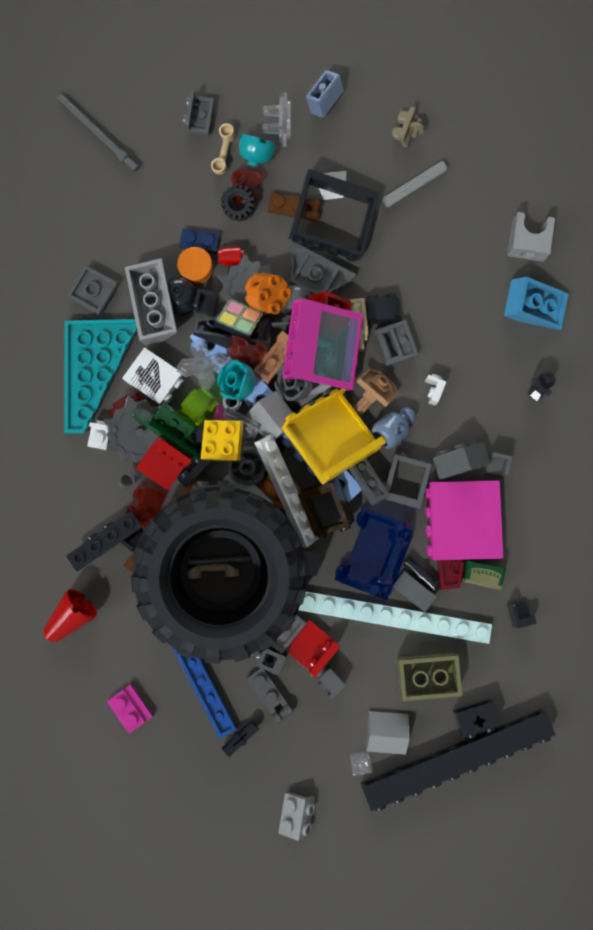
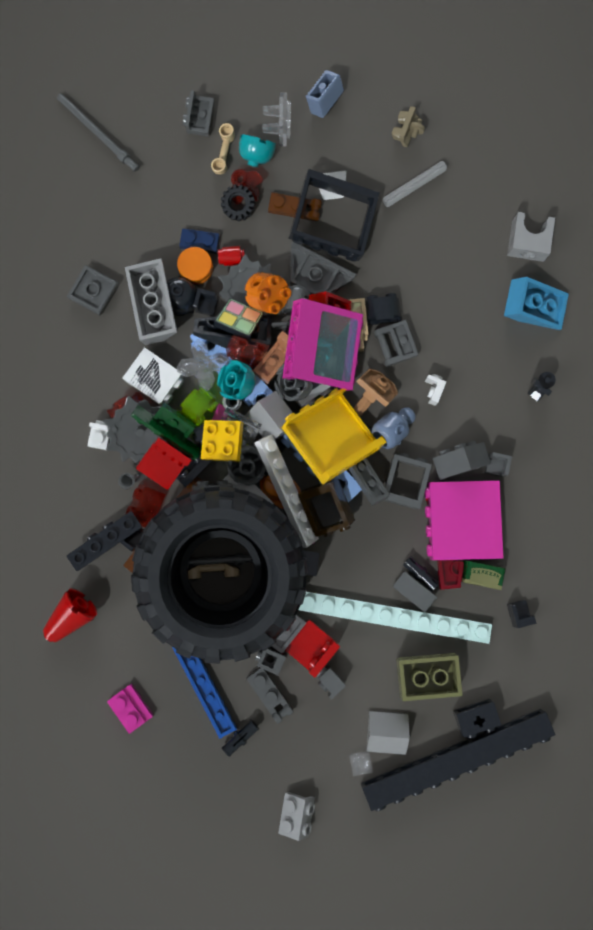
(91, 361): teal wing -> none
(376, 554): clear blue windscreen -> none

